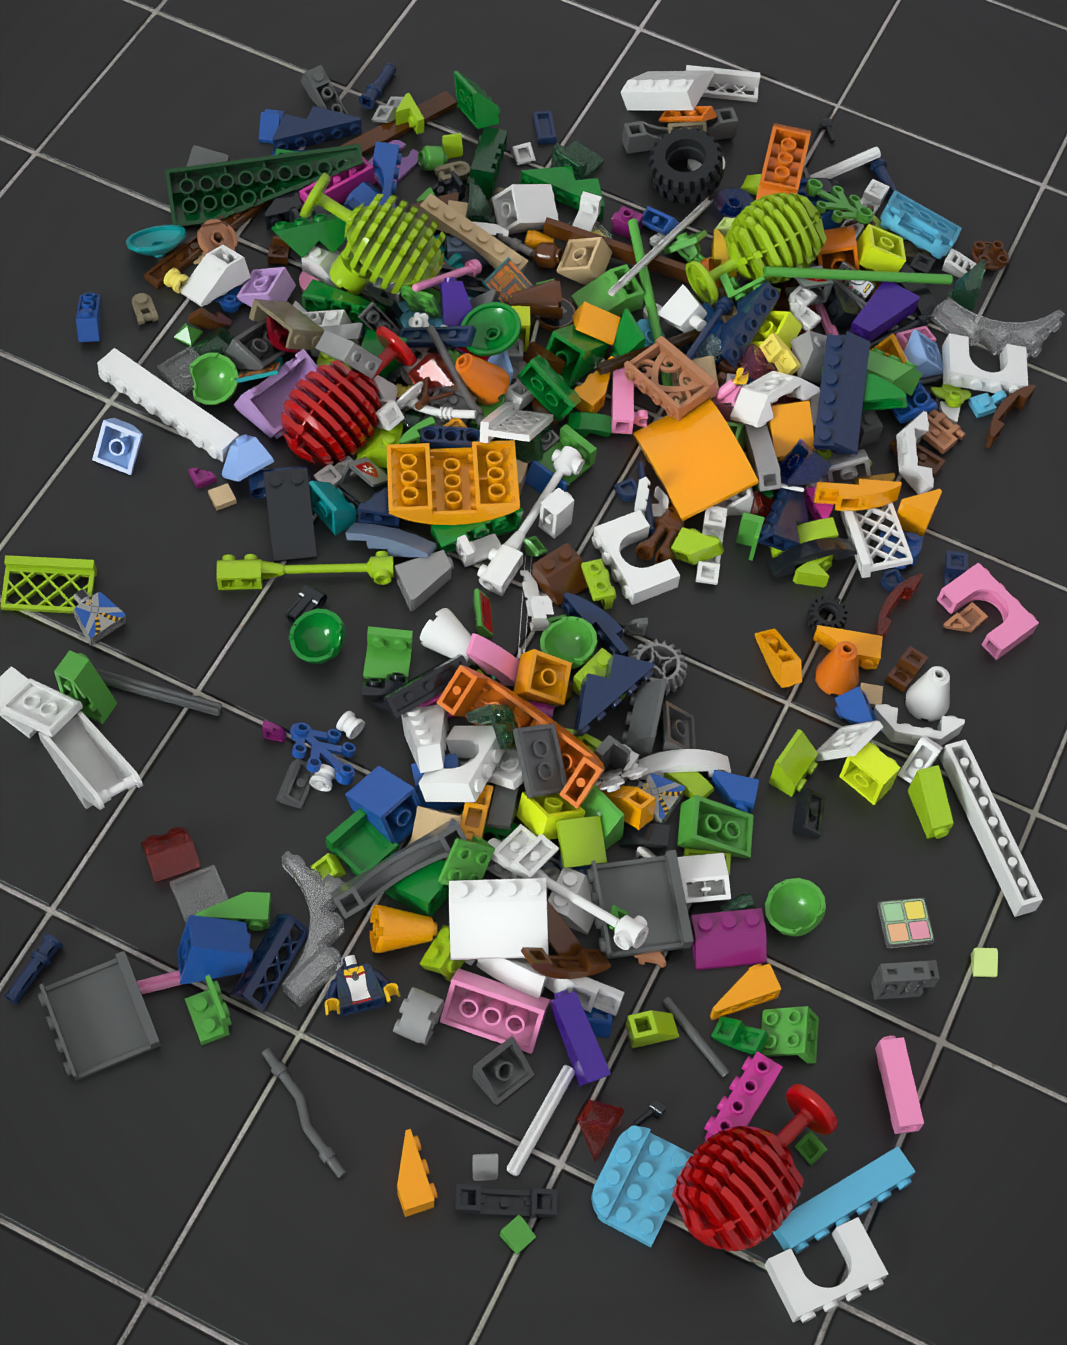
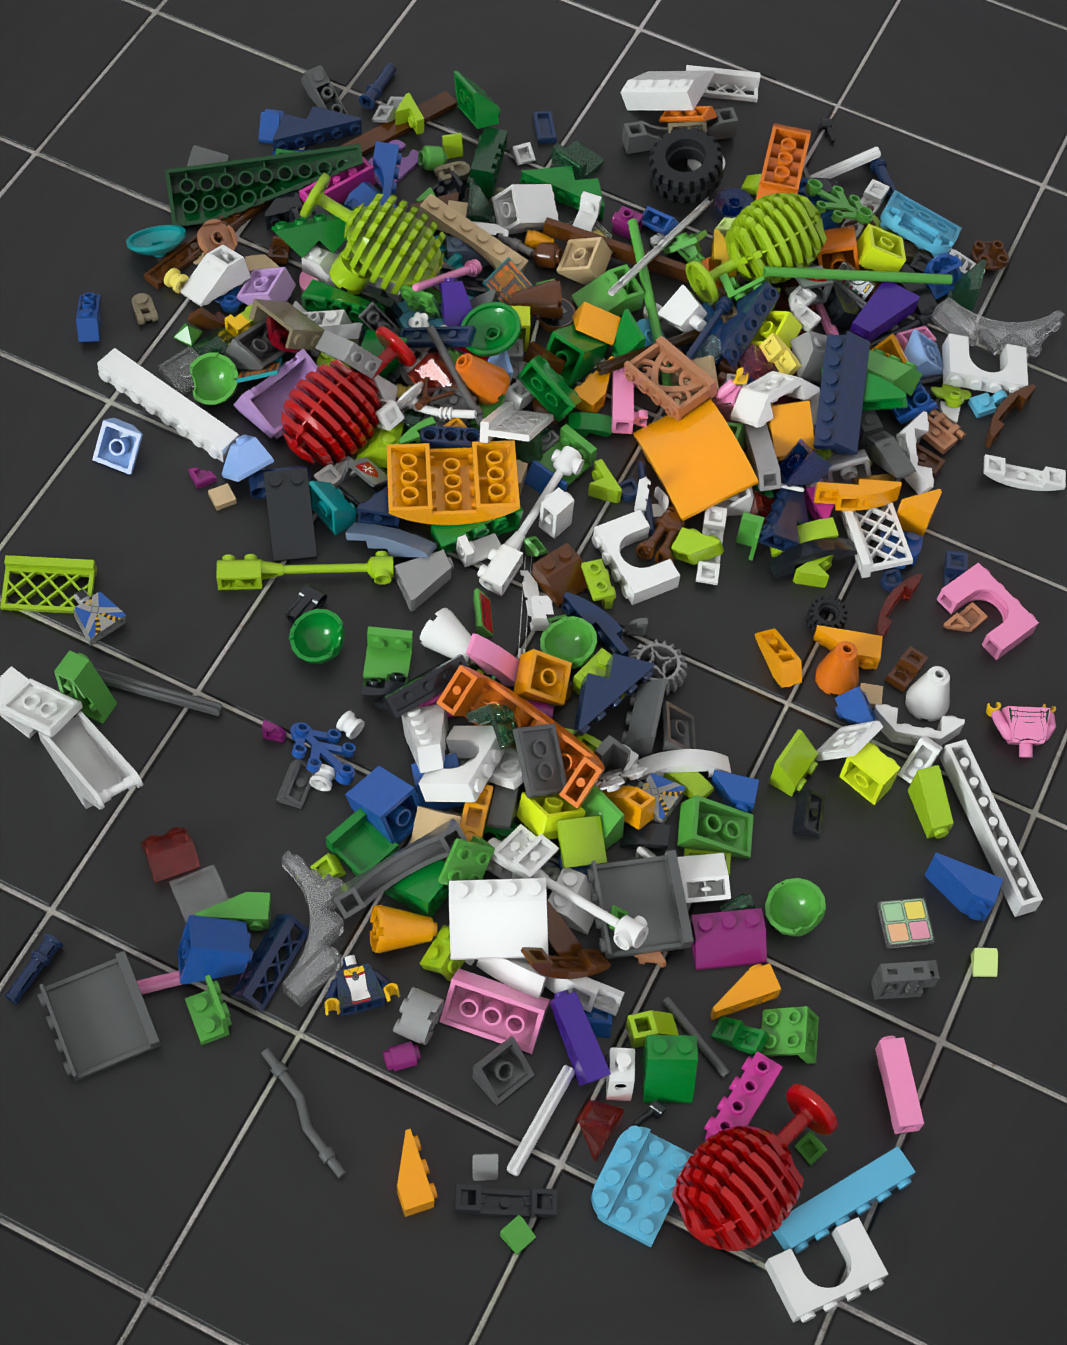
(240, 323): none -> yellow leg
(259, 262): none -> tan slope
(401, 1056): none -> magenta brick
(604, 484): none -> lime slope
(622, 1069): none -> white torso
(669, 1068): none -> green slope
(889, 455): none -> dark grey slope
(943, 264): none -> blue slope
(964, 886): none -> blue slope
(1024, 478): none -> white slope
(1024, 725): none -> bright pink torso

